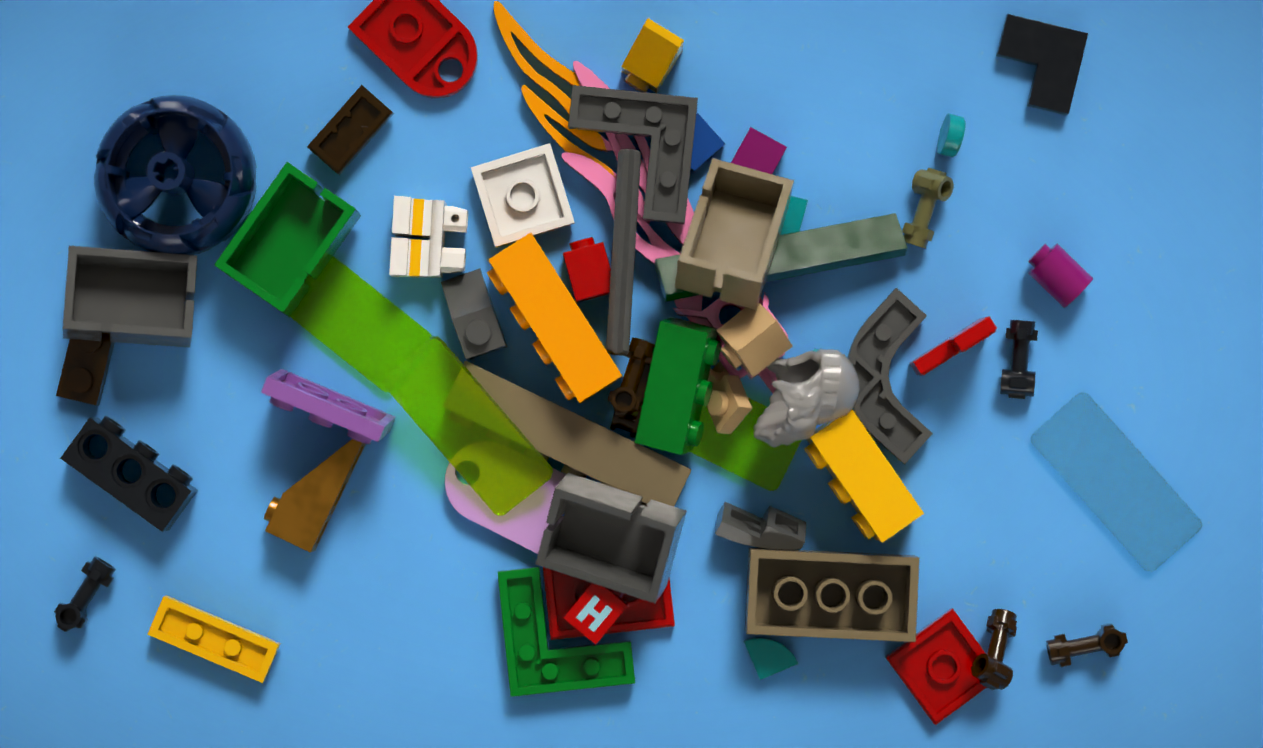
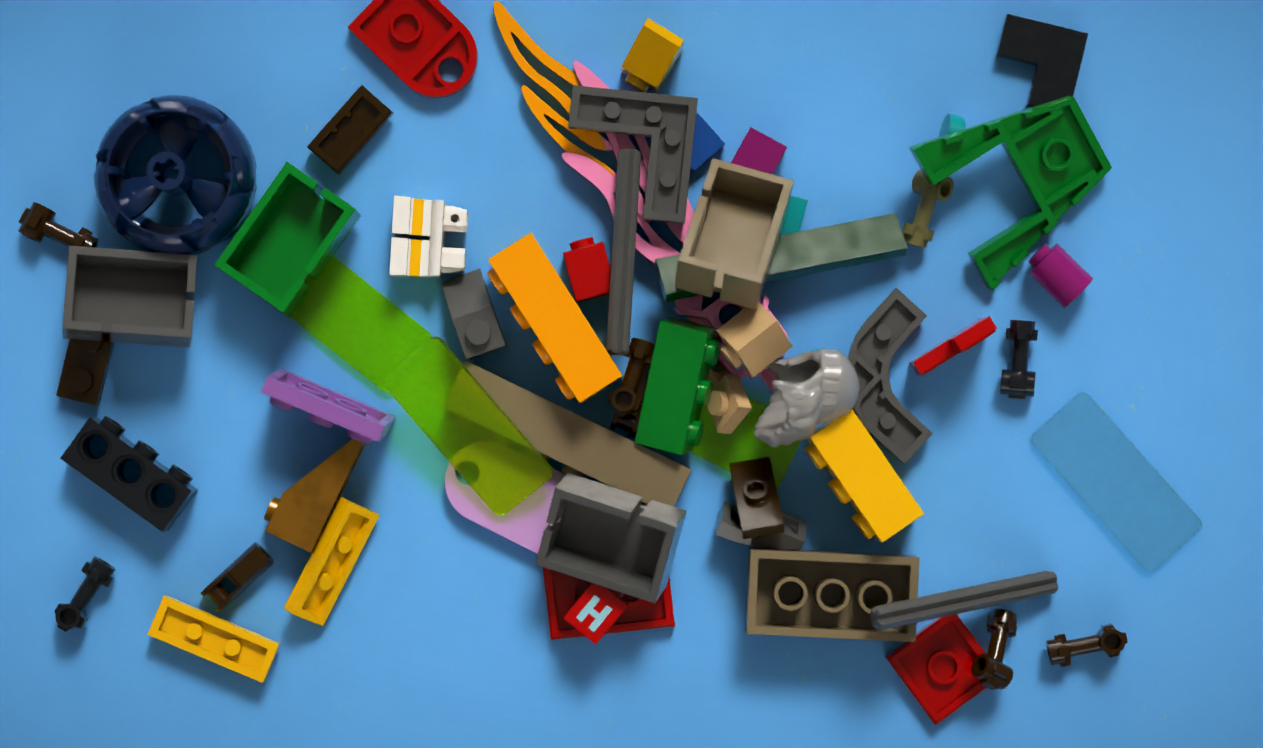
(38, 222): none -> dark brown bar
(242, 572): none -> dark brown bar
(331, 561): none -> yellow plate
(522, 195): white plate -> none
(545, 670): green plate -> none
(756, 497): none -> dark brown plate
(769, 656): teal tile -> none
(963, 600): none -> dark grey axle
(1051, 154): none -> green wing

